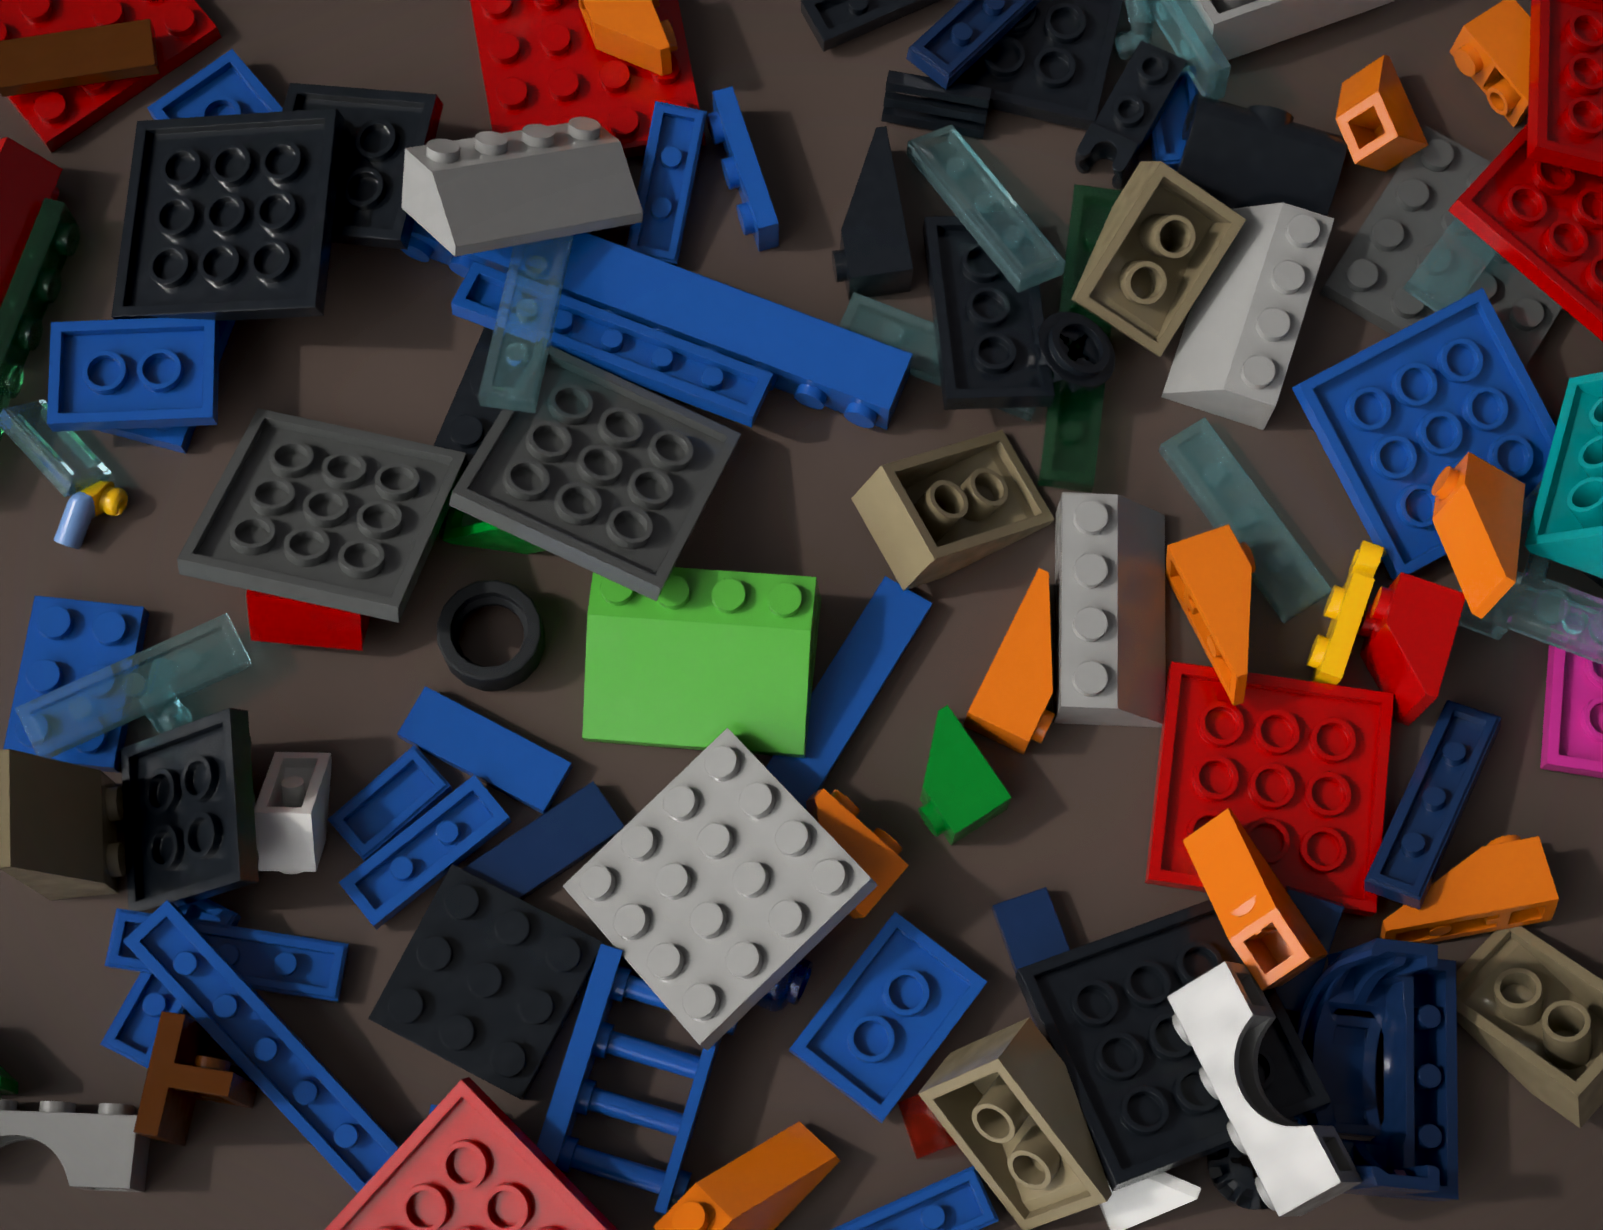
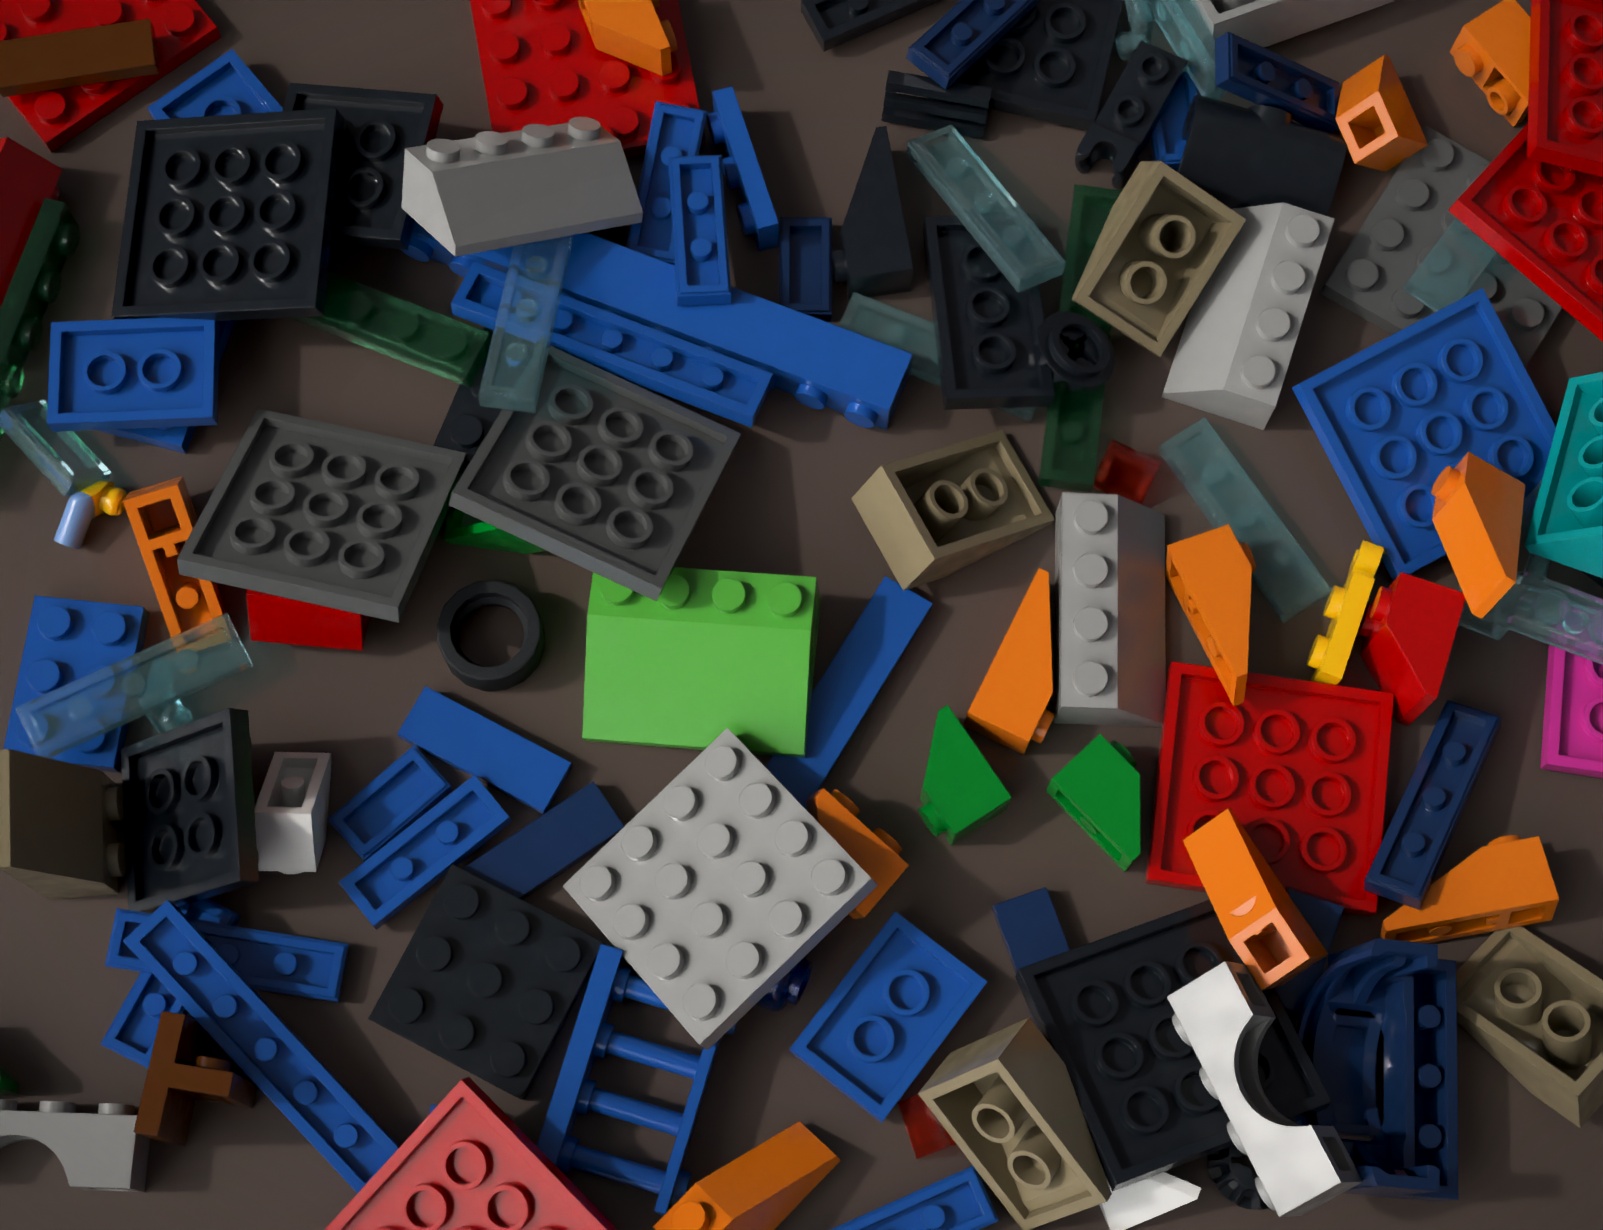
(162, 523): none -> orange slope
(401, 330): none -> clear green plate
(699, 230): none -> blue tile
(806, 265): none -> dark blue tile
(1103, 798): none -> green slope
(1126, 472): none -> clear red slope
(1276, 82): none -> dark blue tile

